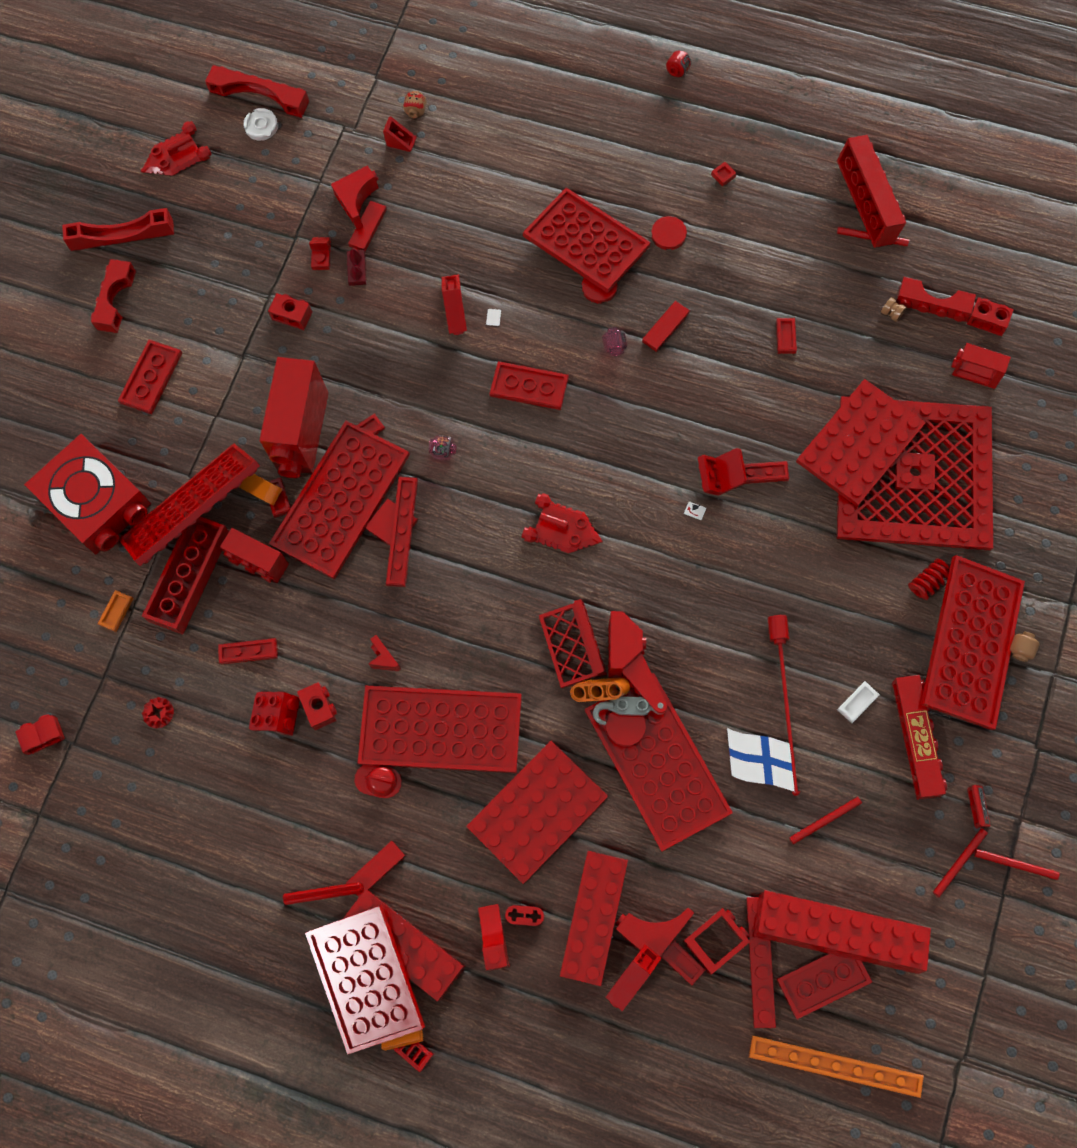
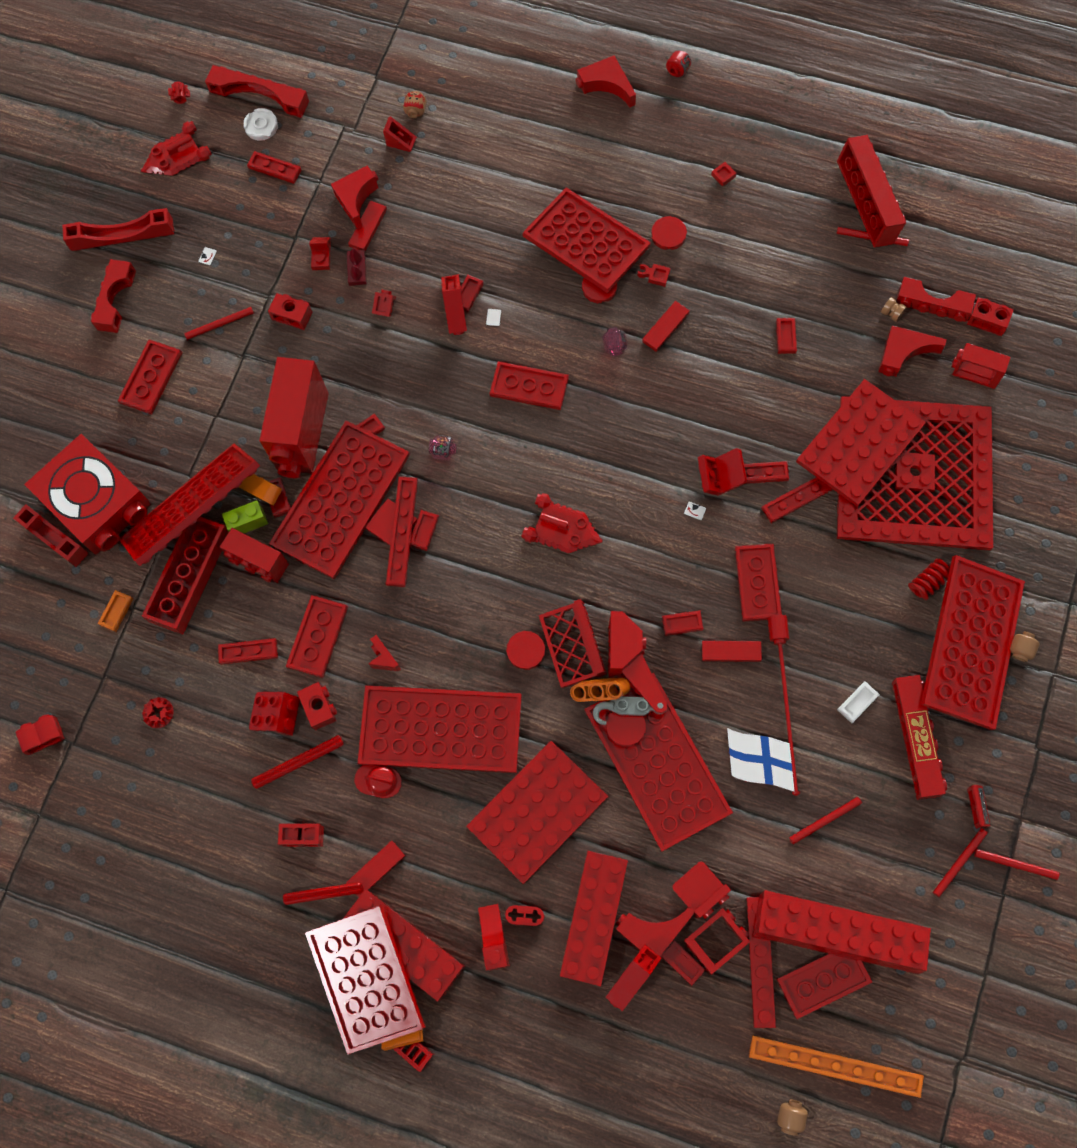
(50, 535): none -> red arch
(178, 92): none -> red gear
(207, 256): none -> white sticker
(218, 323): none -> red bar
(245, 517): none -> lime brick
(274, 167): none -> red tile
(297, 762): none -> red axle
(300, 835): none -> red brick
(317, 636): none -> red tile
(383, 303): none -> red bracket
(424, 530): none -> red tile
(470, 291): none -> red tile
(525, 650): none -> red tile
(606, 77): none -> red arch
(657, 274): none -> red plate
(682, 623): none -> red tile
(701, 890): none -> red bracket
(732, 651): none -> red tile
(757, 582): none -> red tile
(792, 1117): none -> medium nougat head
(795, 499): none -> red tile
(905, 344): none -> red arch

